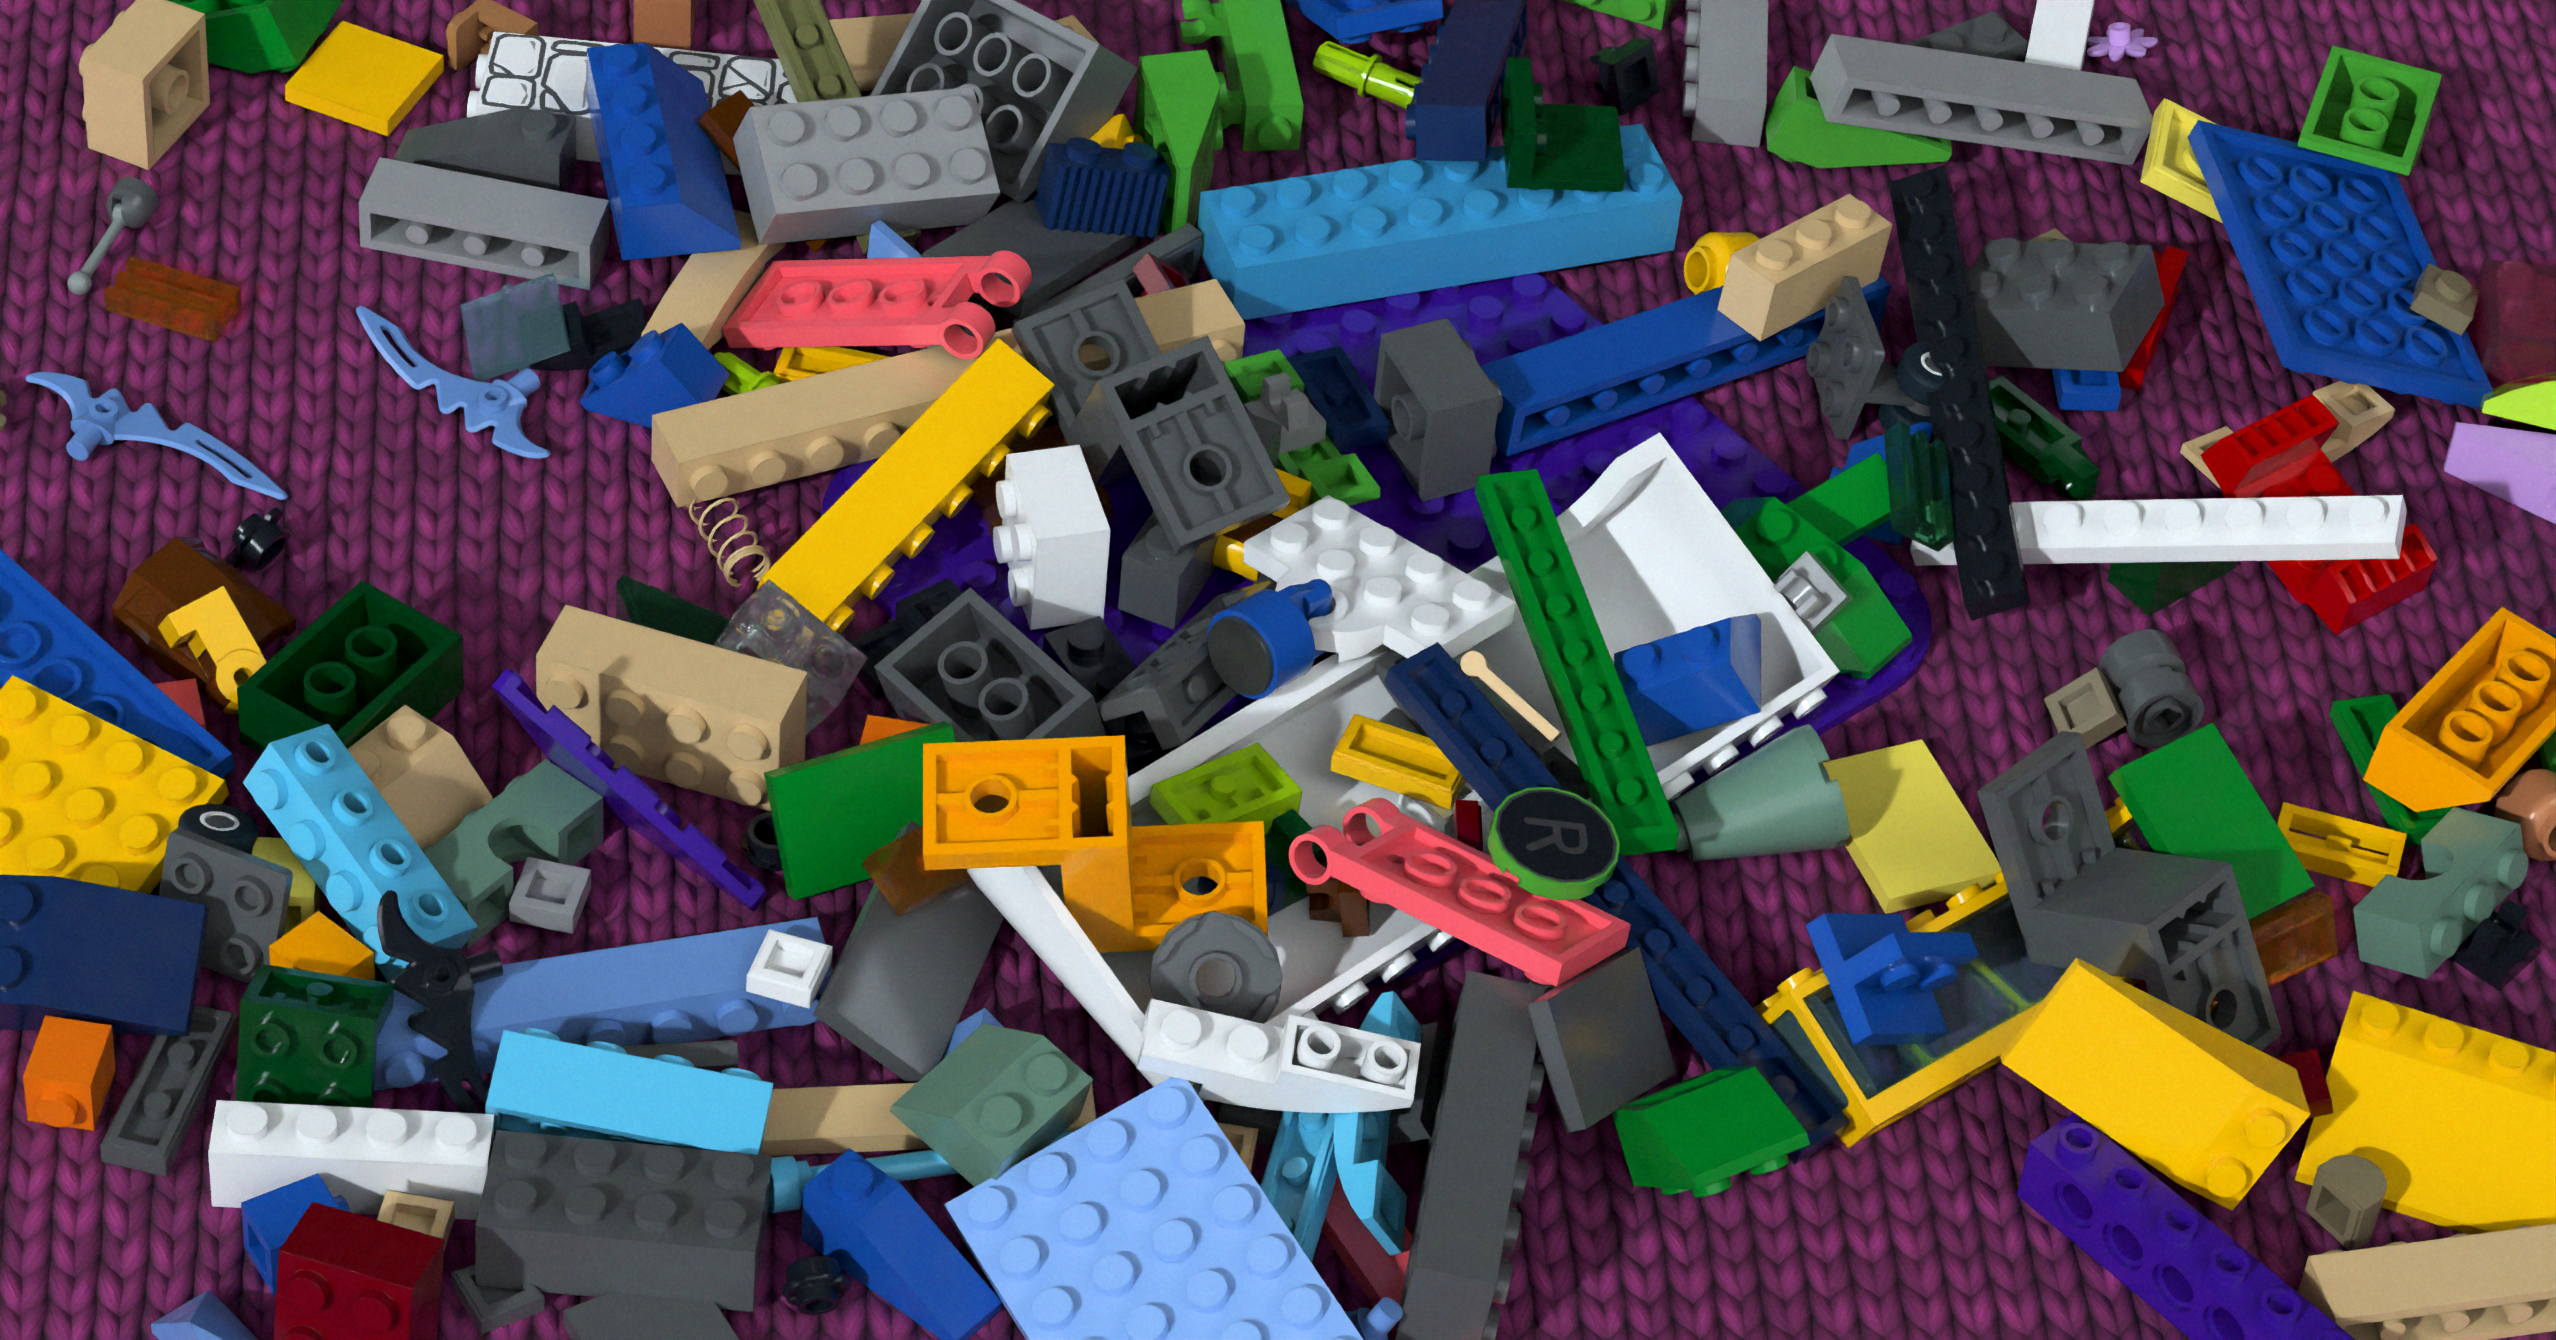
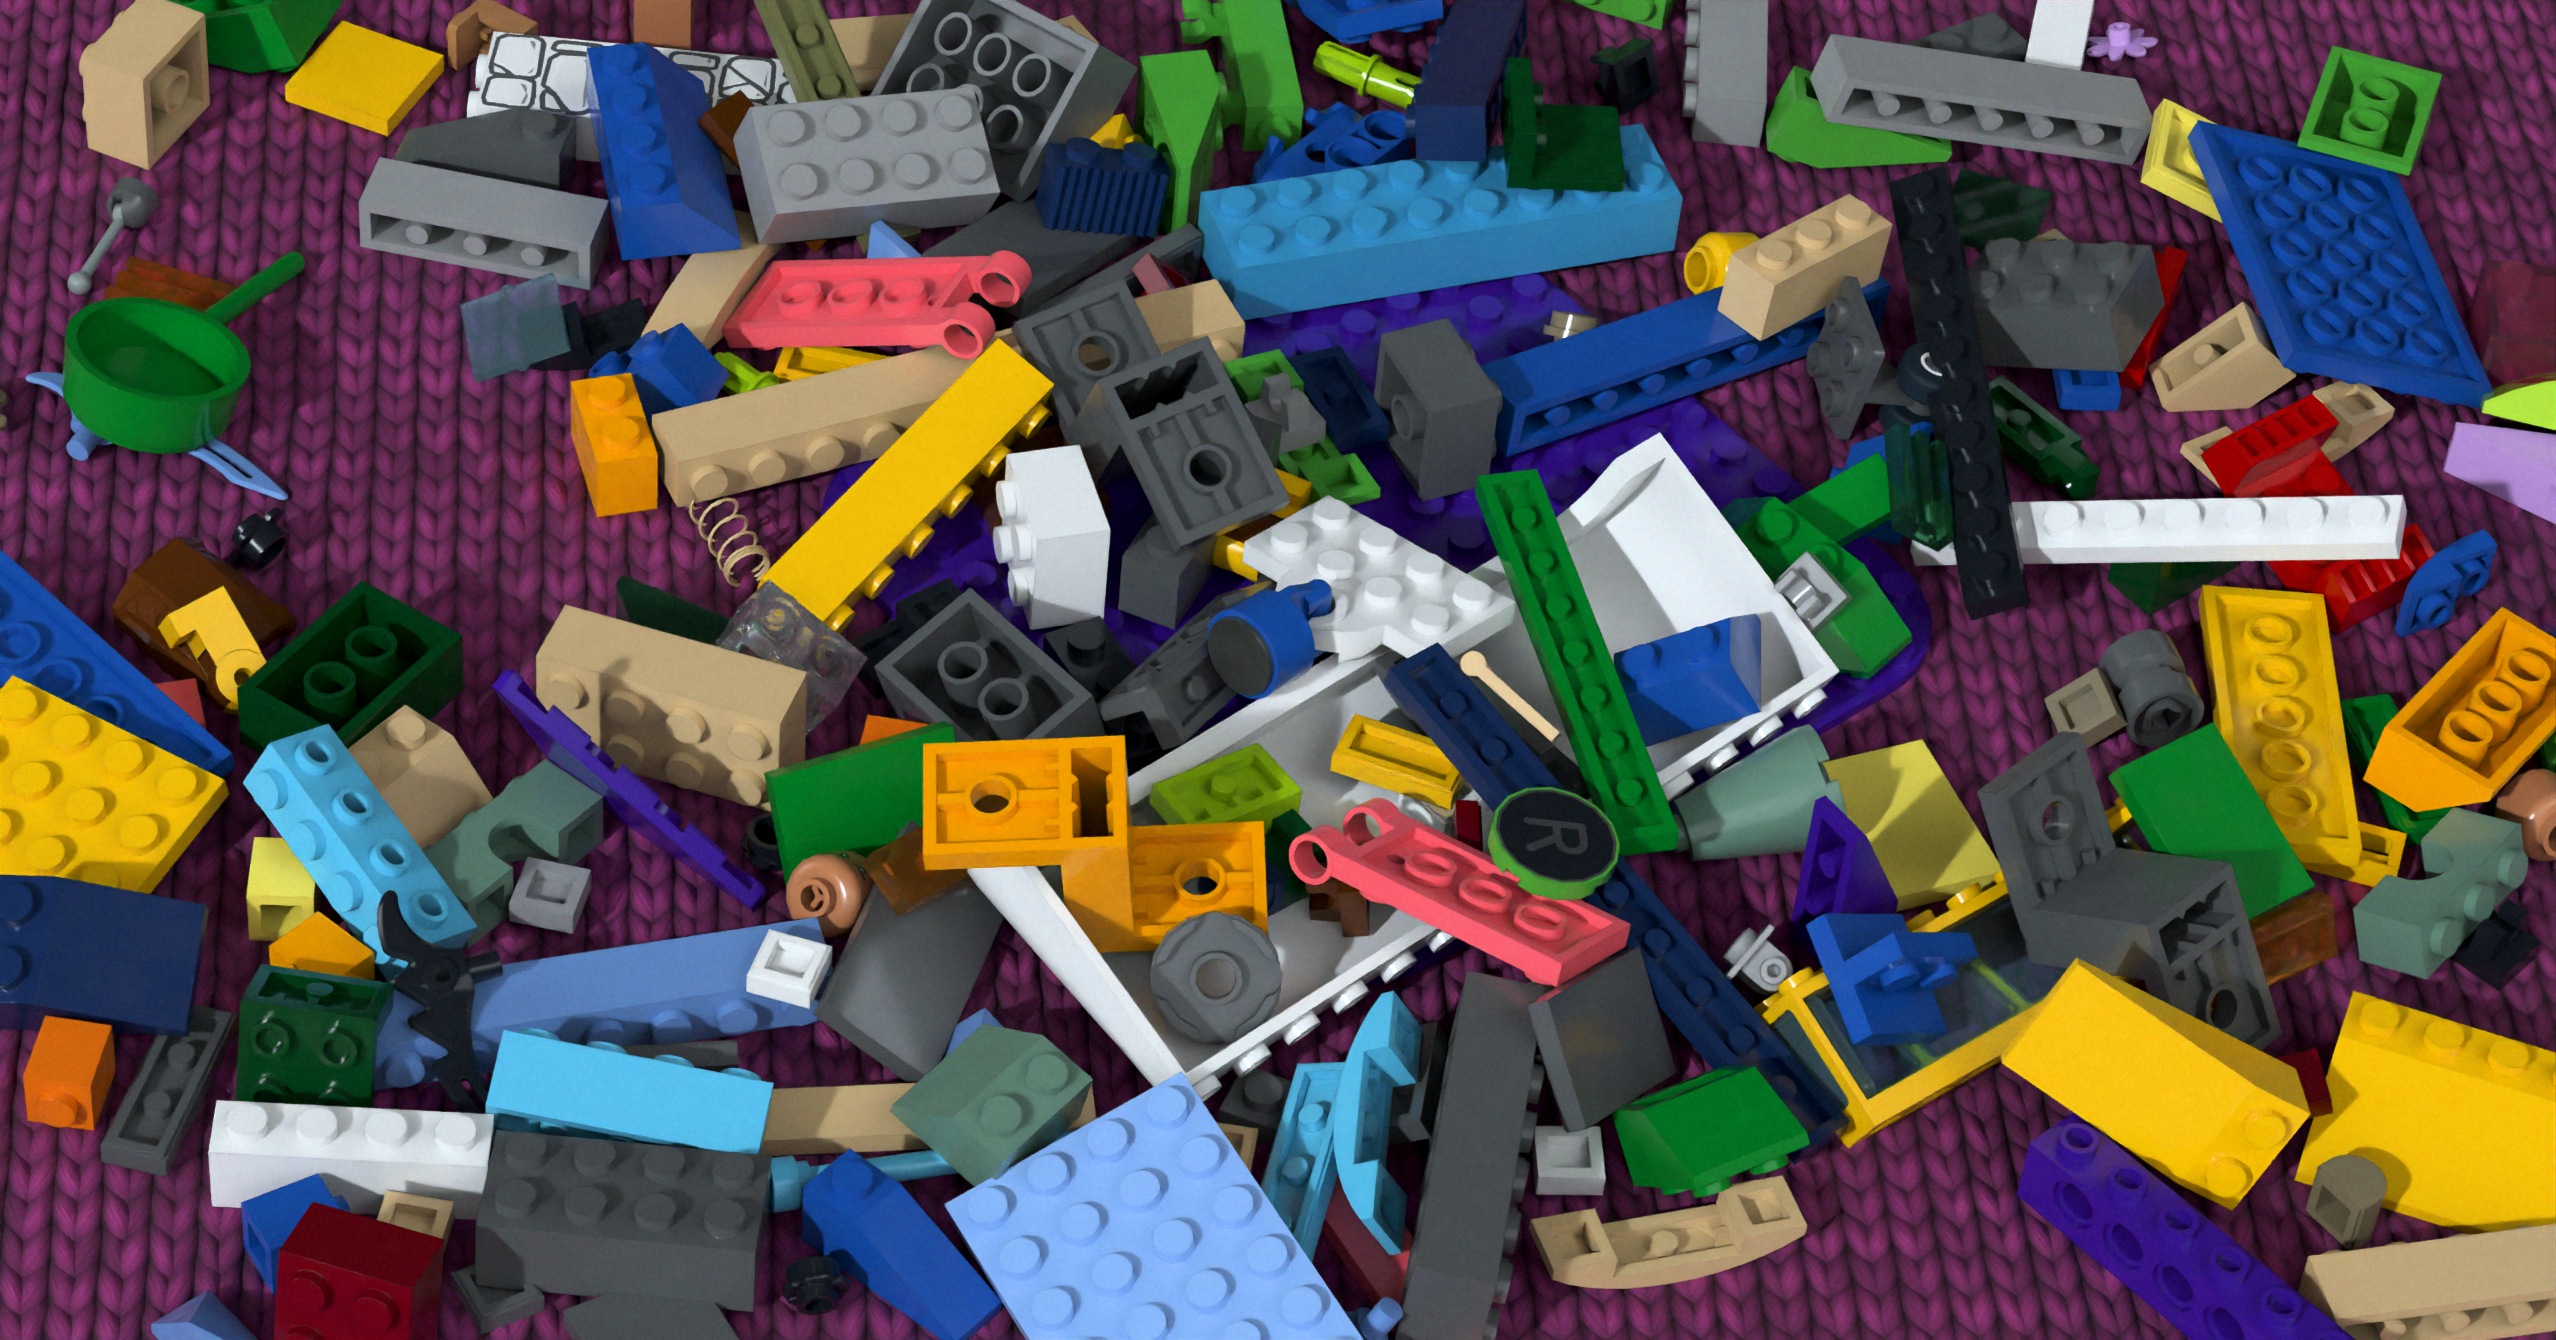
(160, 370): none -> green piece
(246, 896): dark grey plate -> none
(483, 403): medium blue piece -> none
(614, 445): none -> light orange brick
(829, 888): none -> nougat head
(1269, 1067): white slope -> none
(1346, 139): none -> blue piece
(1568, 323): none -> dark tan plate
(1568, 1161): none -> white plate
(1670, 1246): none -> tan slope
(1757, 961): none -> light grey hinge
(1837, 874): none -> dark purple slope
(1997, 209): none -> clear green piece
(2221, 366): none -> tan slope
(2283, 713): none -> yellow plate
(2445, 298): dark tan plate -> none
(2450, 573): none -> blue slope

